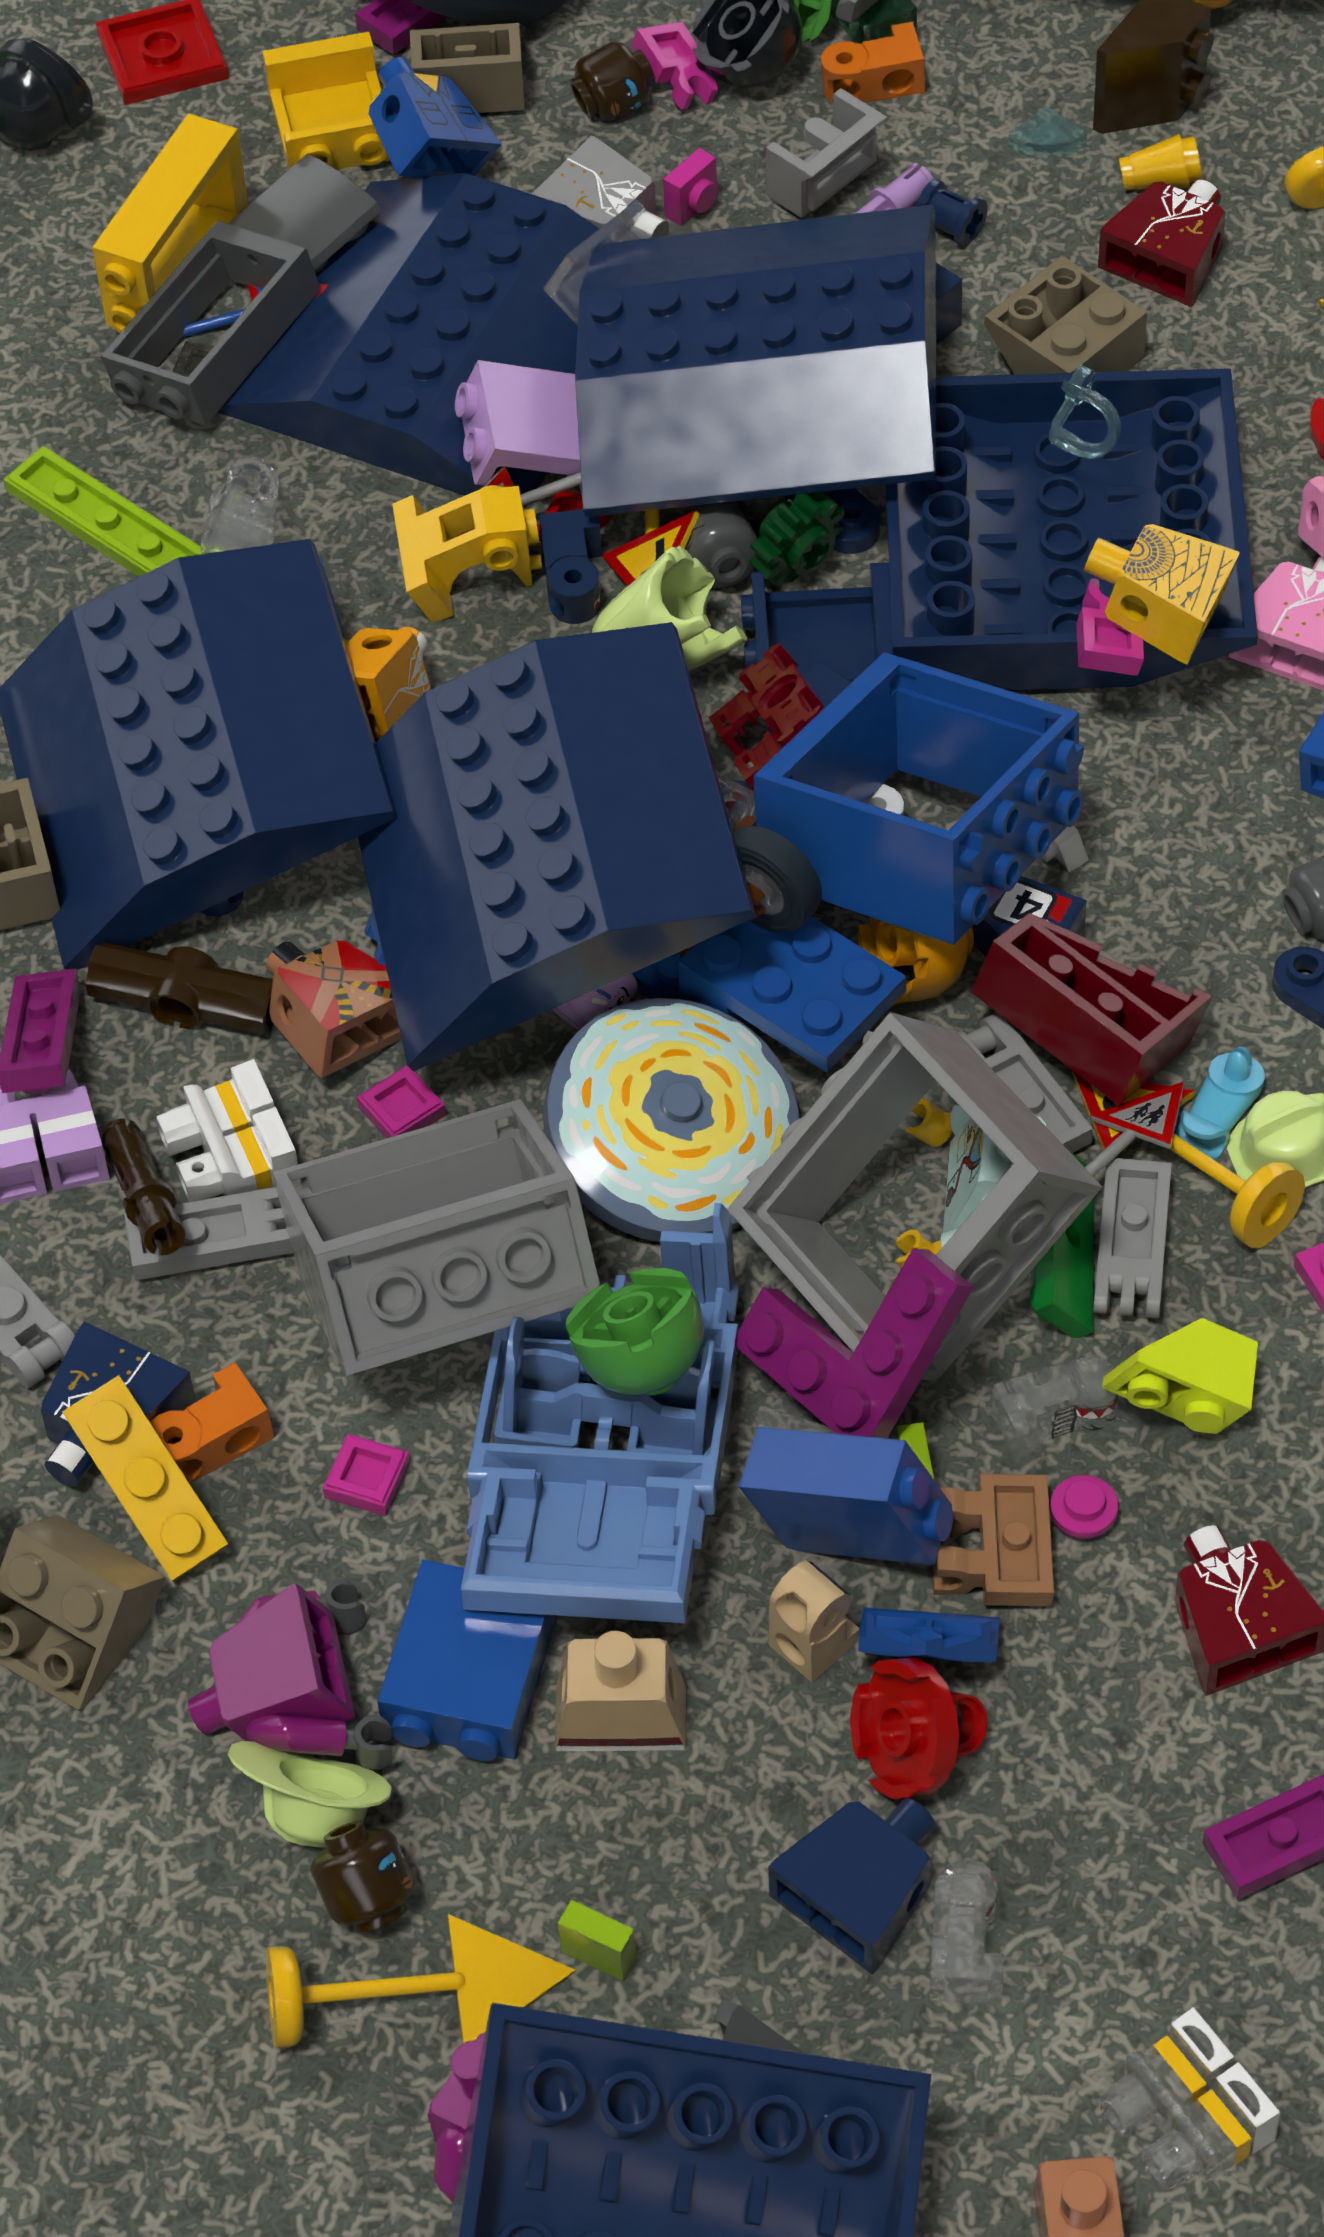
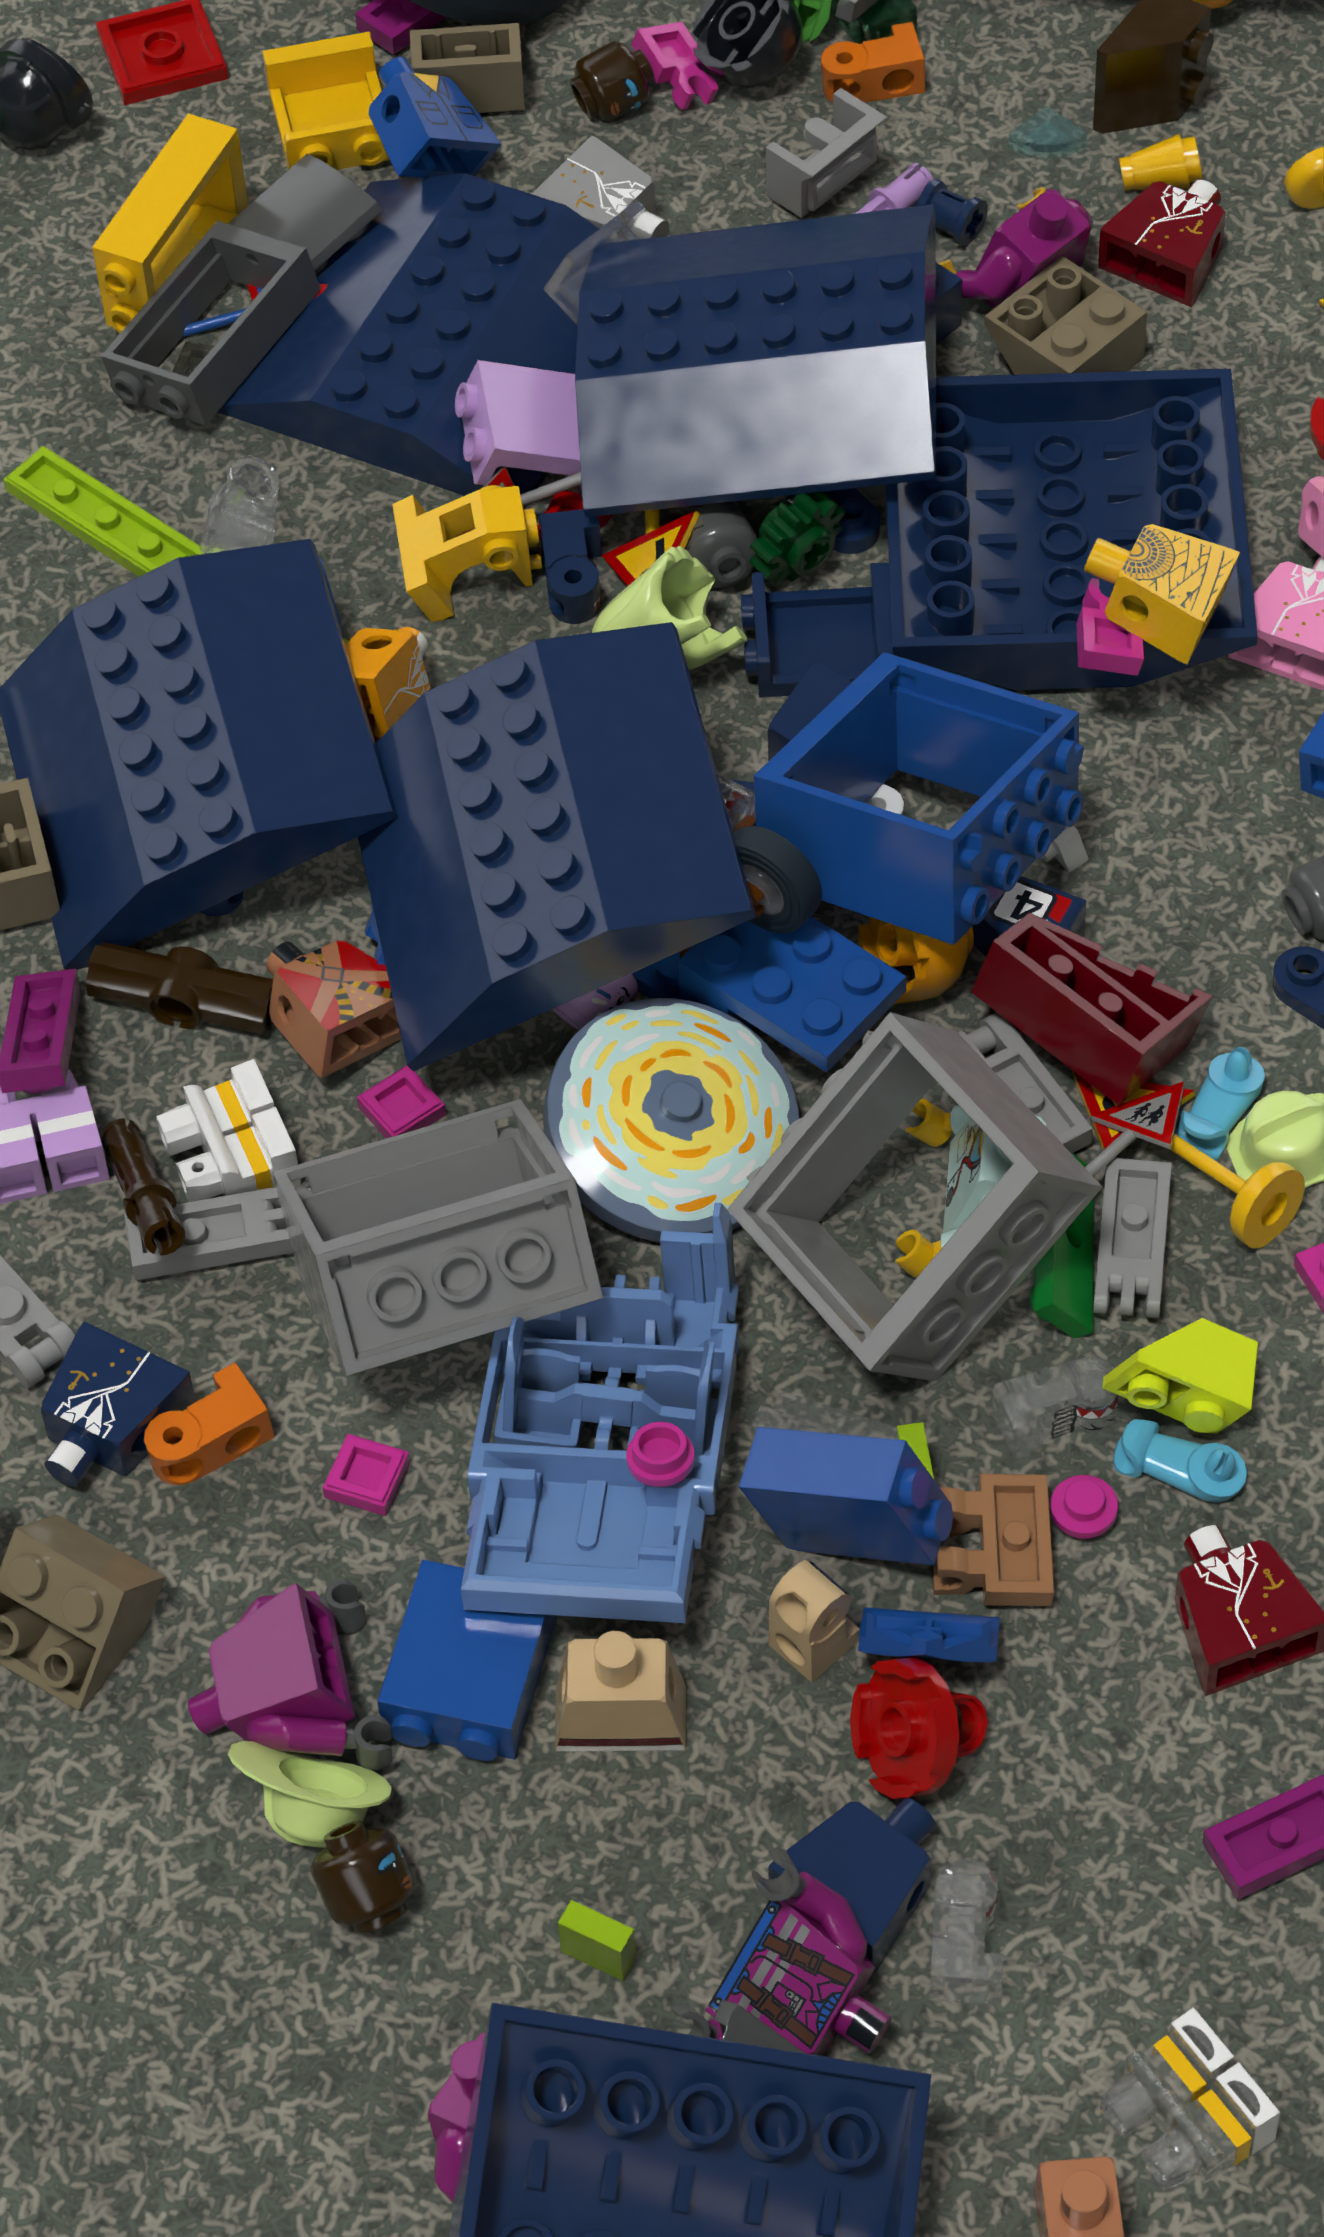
(145, 1478): yellow plate -> none
(484, 1973): yellow piece -> none
(639, 1334): bright green cylinder -> none
(660, 1455): none -> dark pink plate
(690, 187): dark pink plate -> none
(781, 699): dark red piece -> none
(800, 1968): none -> torso
(866, 1388): magenta plate -> none
(1026, 245): none -> magenta torso
(1077, 391): clear light blue piece -> none
(1202, 1470): none -> medium azure piece

